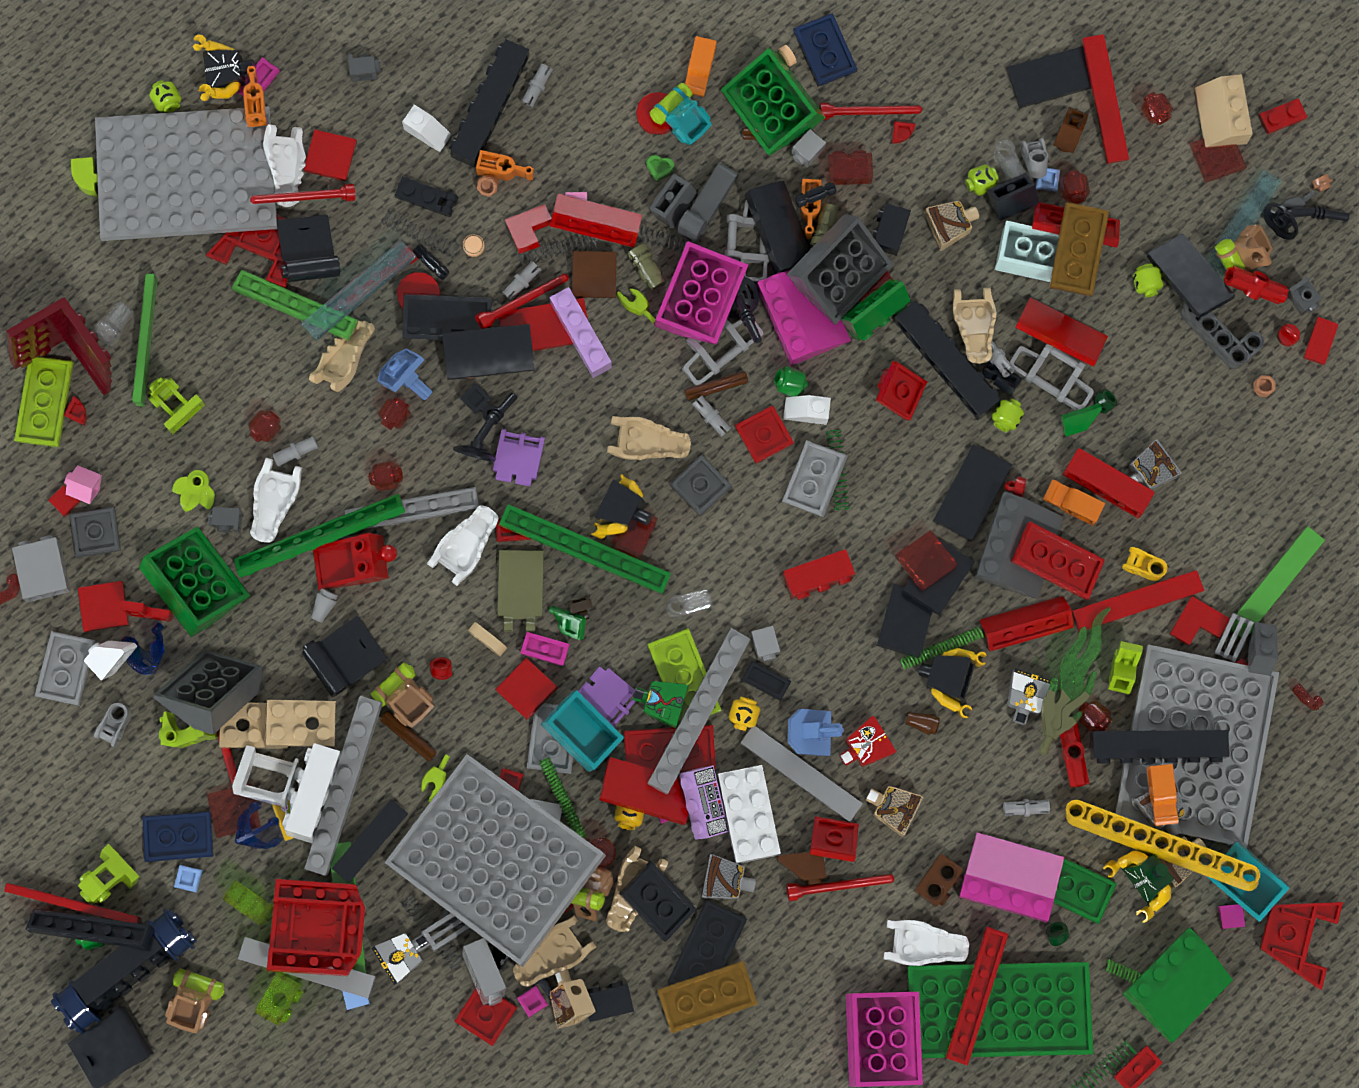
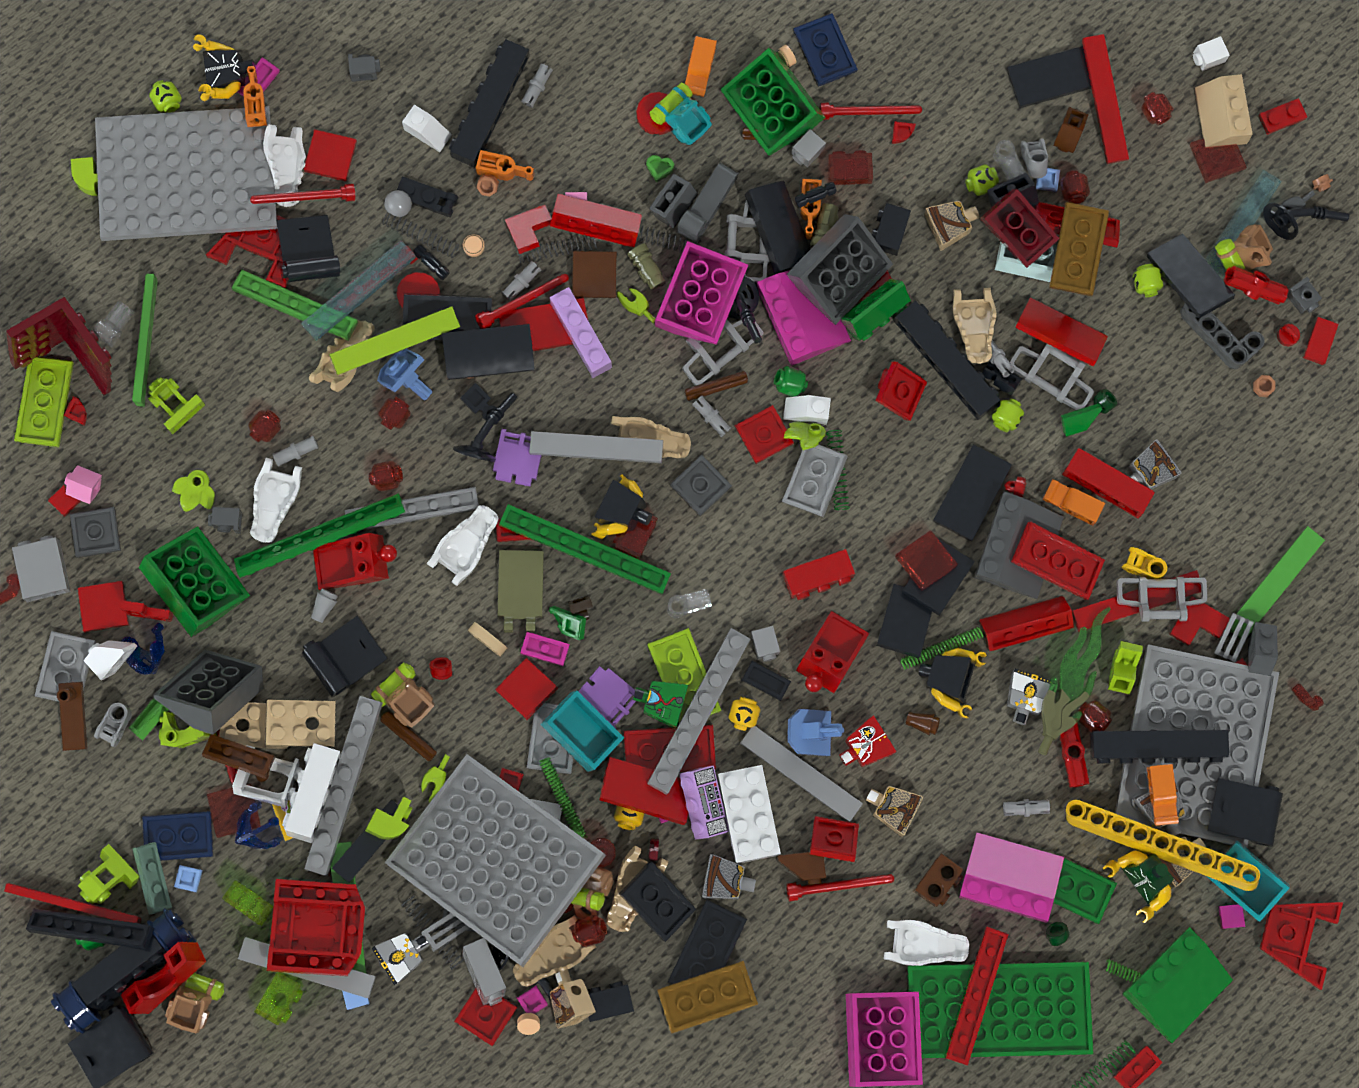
(72, 715): none -> reddish brown piece
(148, 719): none -> bright green tile
(148, 993): none -> red arch
(152, 877): none -> sand green tile
(239, 757): none -> reddish brown piece
(387, 826): none -> lime brick
(394, 340): none -> lime tile
(398, 203): none -> light grey piece
(528, 1023): none -> light nougat piece
(589, 931): none -> clear red head
(596, 447): none -> light grey tile
(653, 849): none -> dark red tile
(808, 434): none -> lime plate
(831, 653): none -> red slope
(1019, 227): none -> dark red slope
(1179, 585): none -> light grey bar
(1210, 54): none -> white brick
(1246, 811): none -> black door

